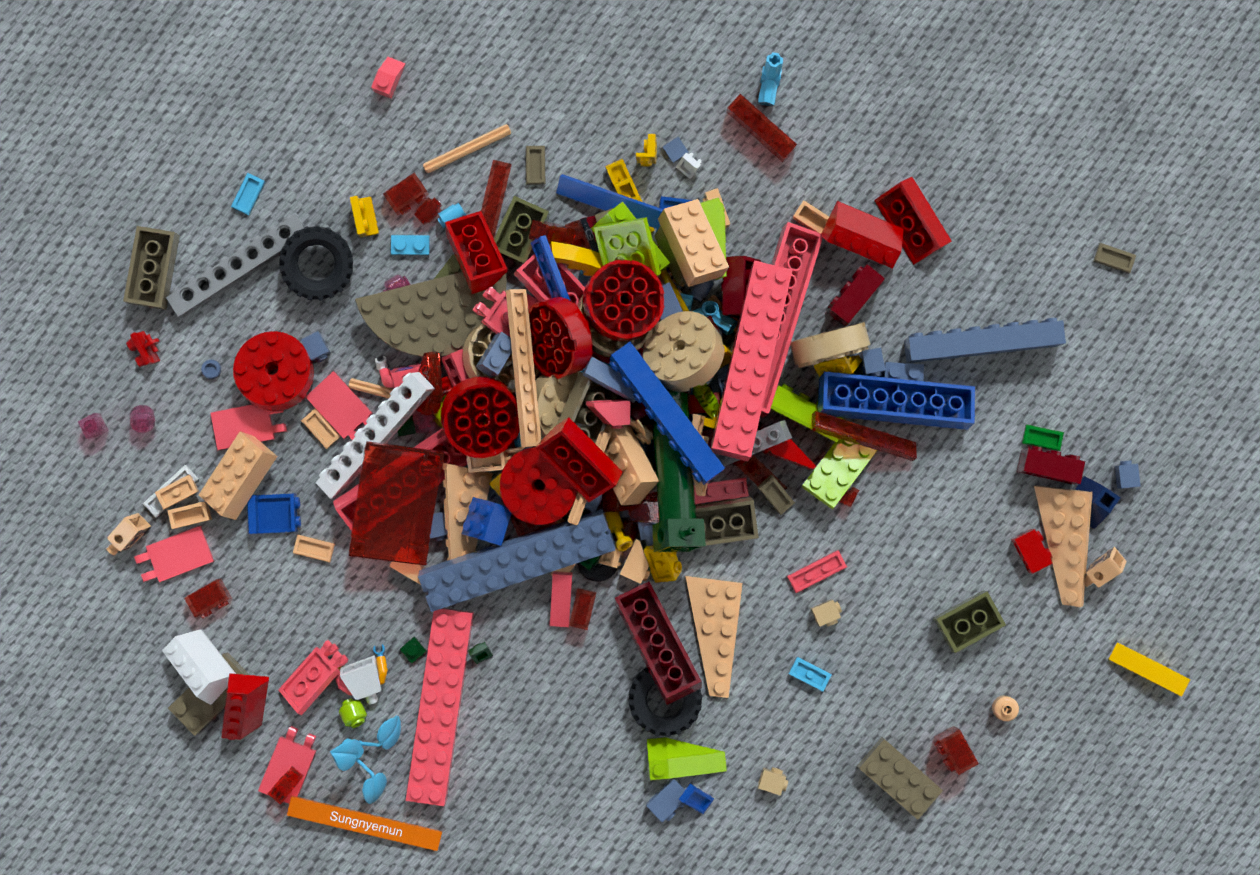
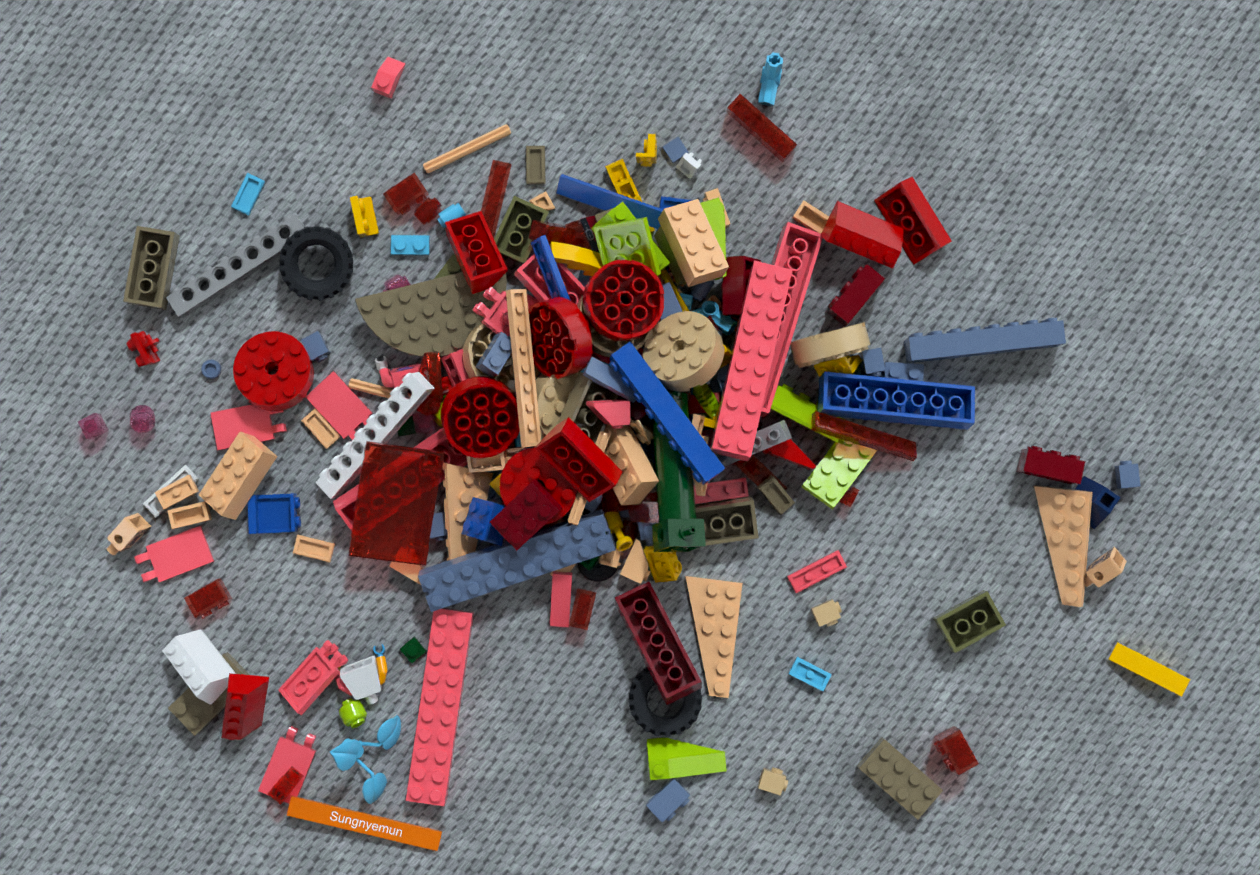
(480, 652): dark green plate -> none
(526, 514): none -> dark red brick
(543, 201): none -> light nougat tile
(696, 798): blue tile -> none
(1002, 702): light nougat head -> none
(1032, 550): red brick -> none
(1042, 437): green tile -> none
(1114, 258): dark tan tile -> none

